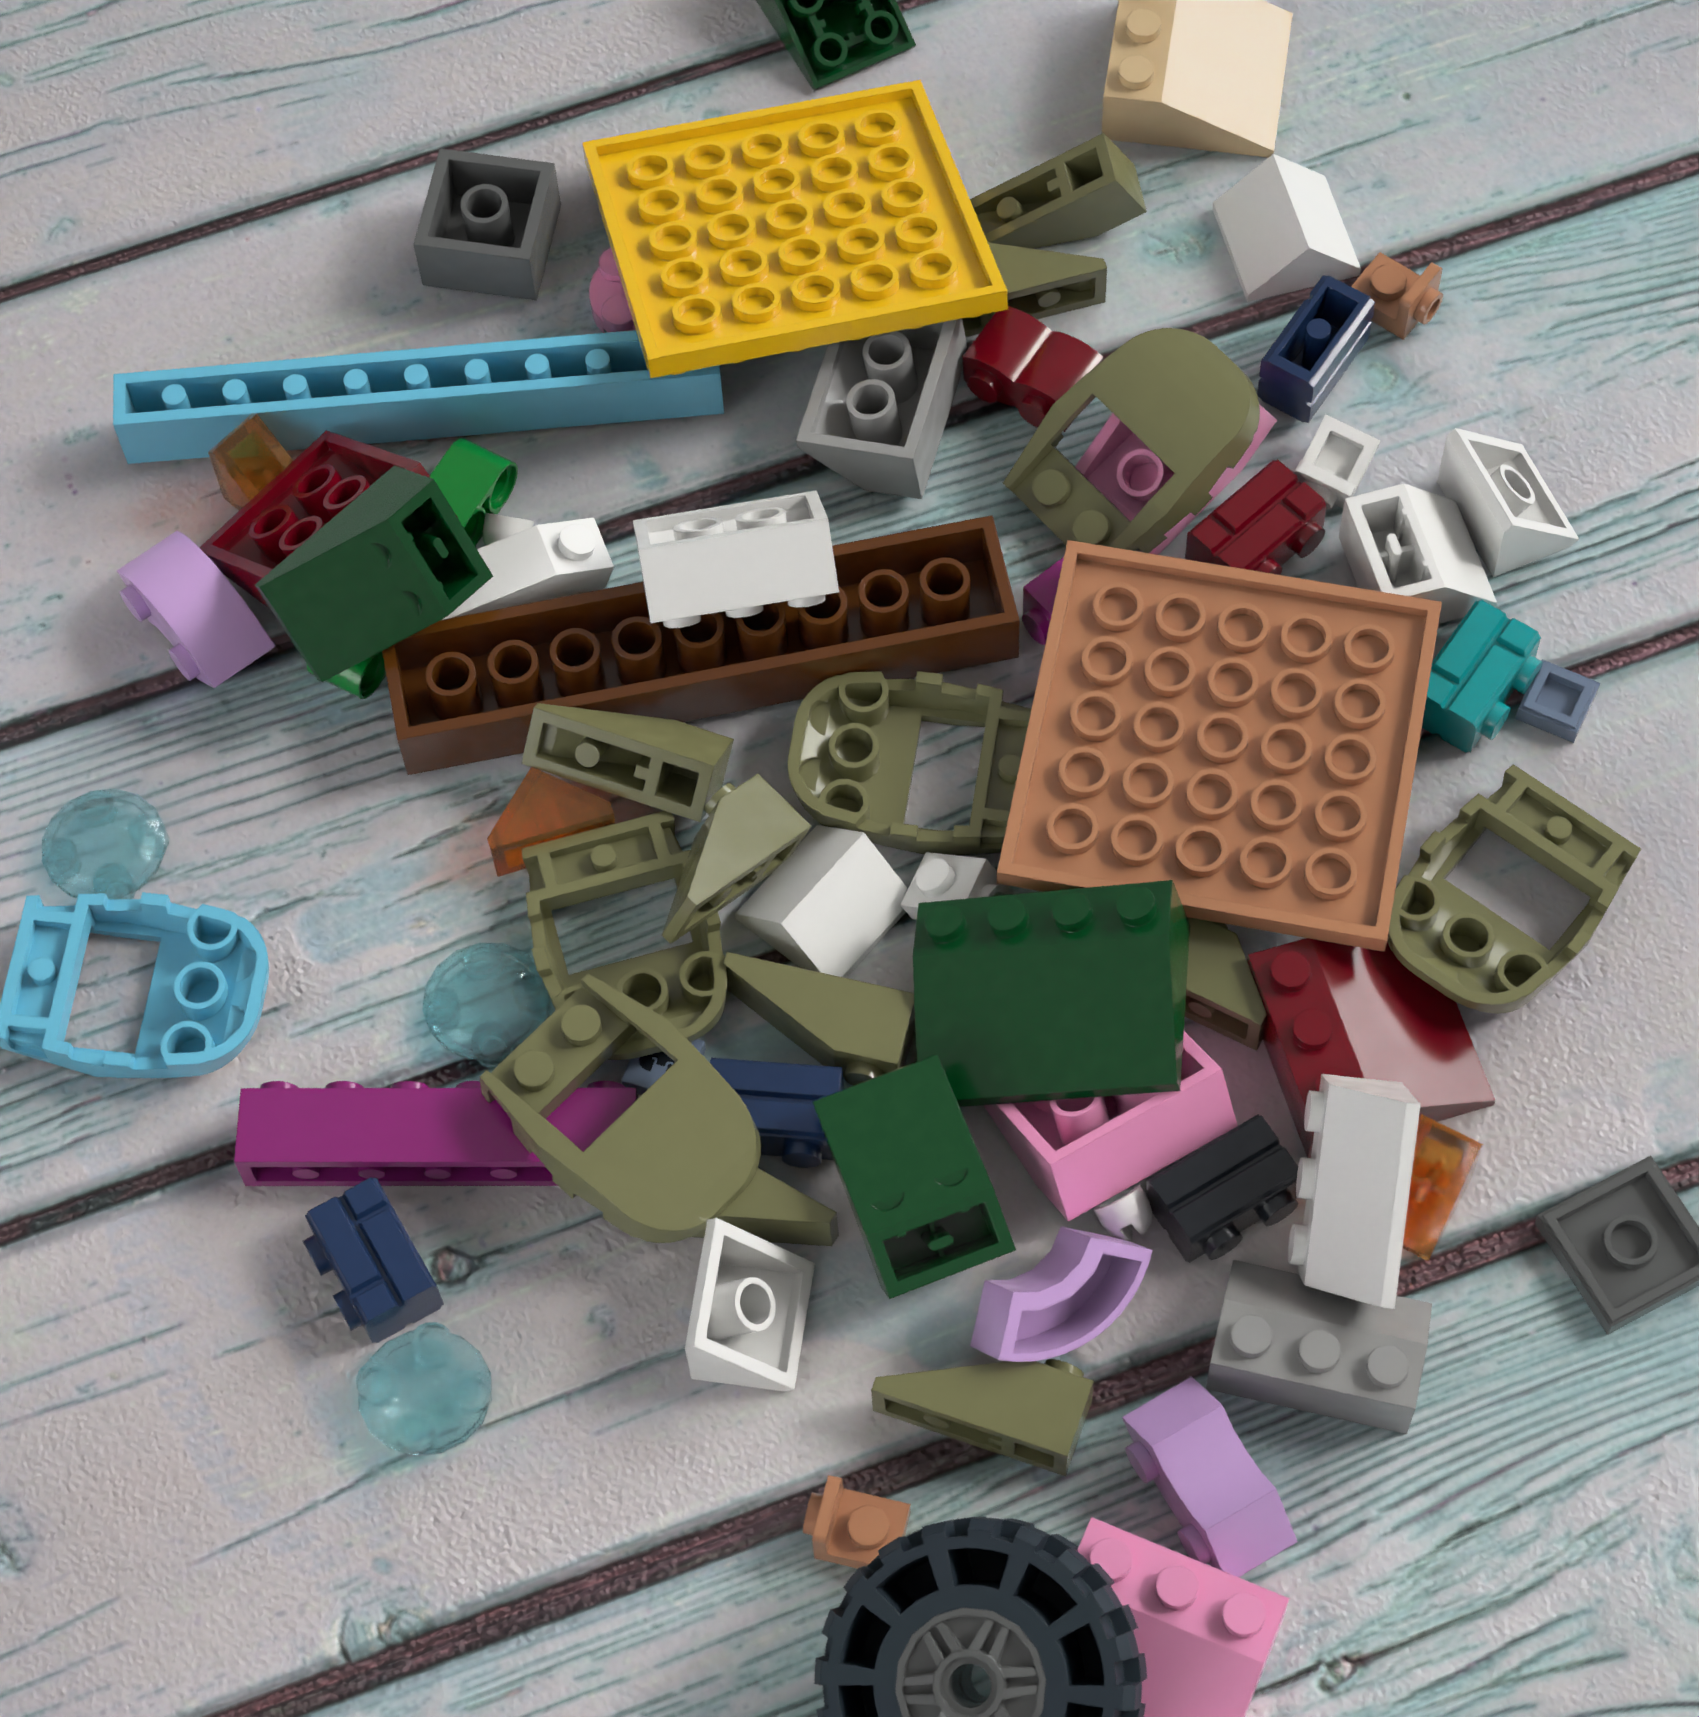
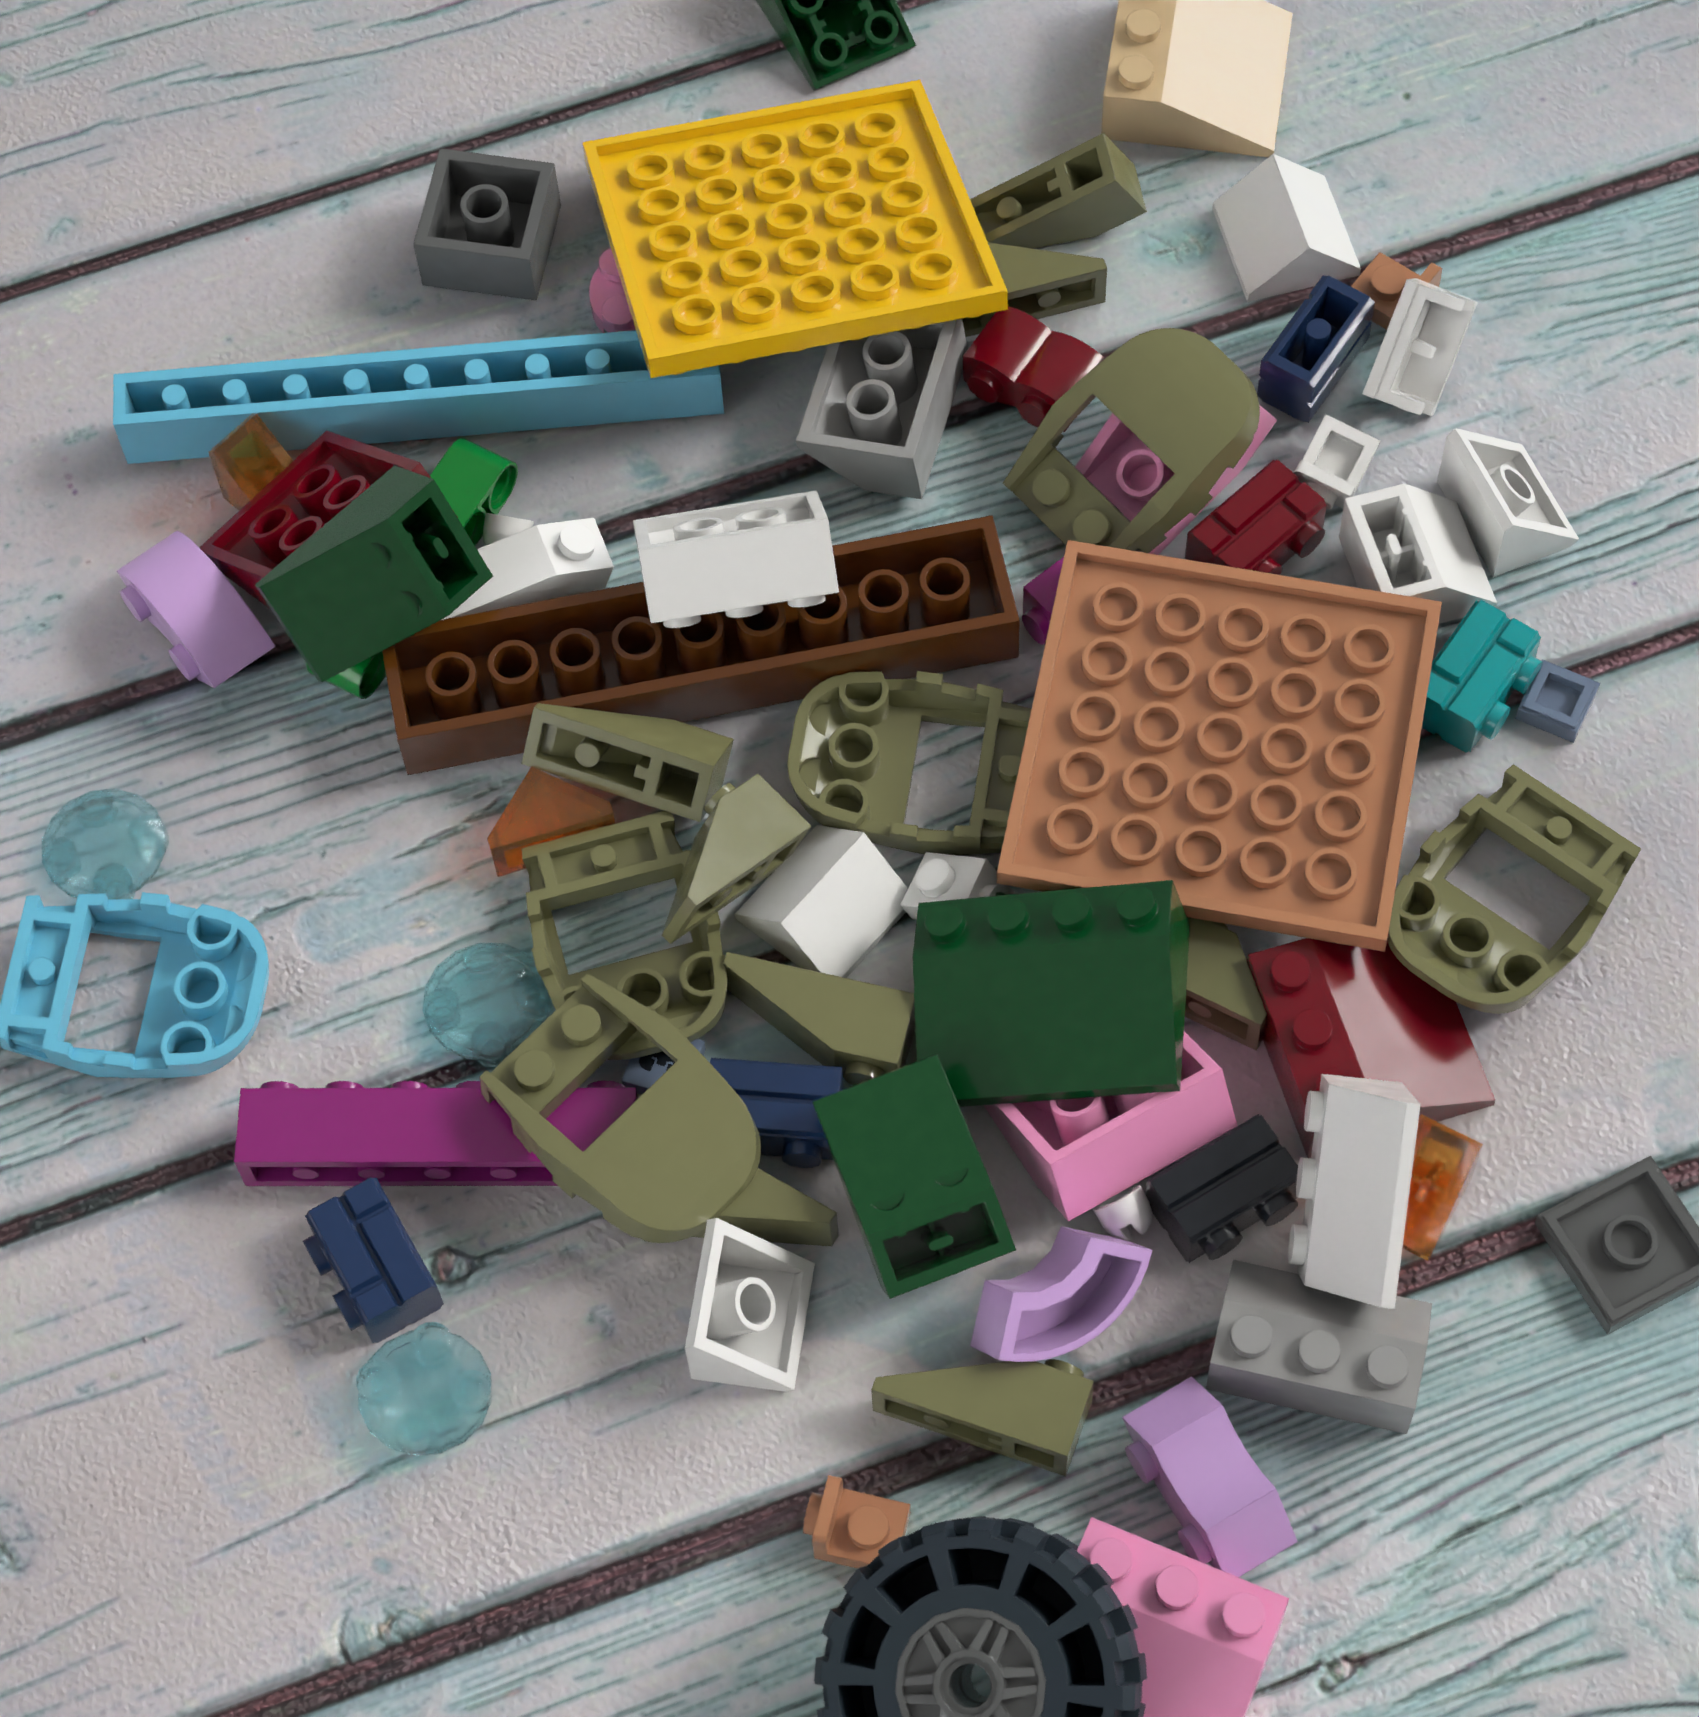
(1420, 347): none -> white hinge

